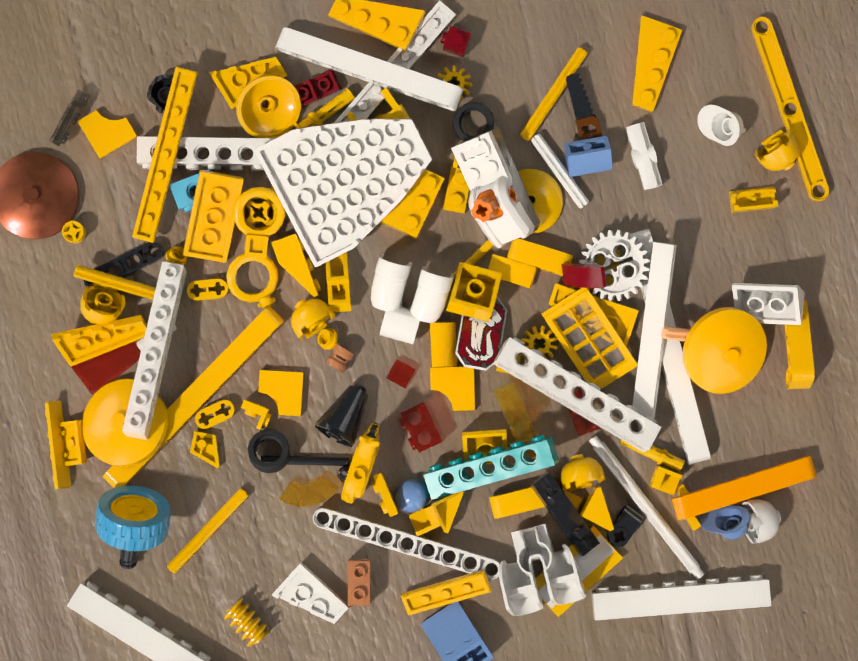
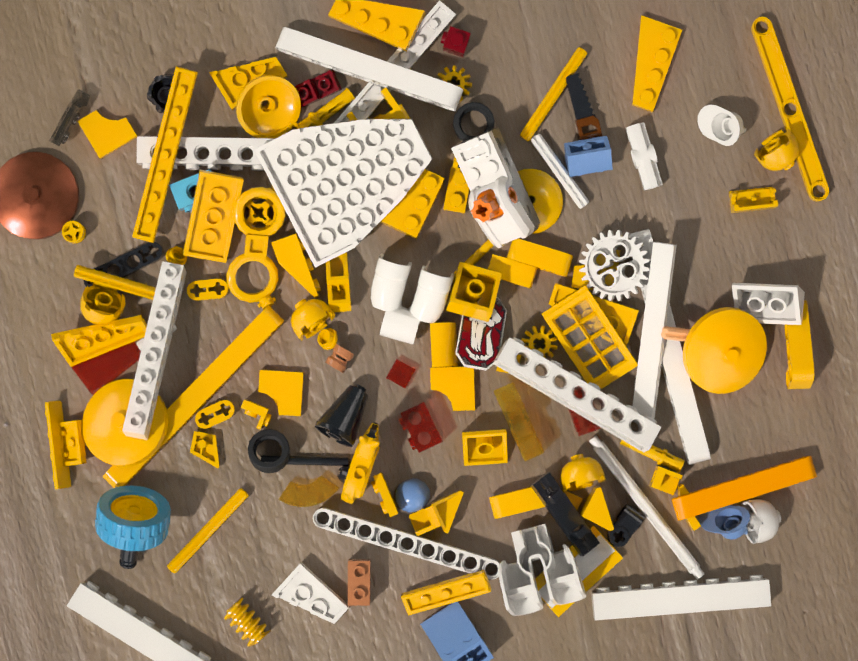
(545, 457): brick -> none
(584, 276): dark red slope -> none

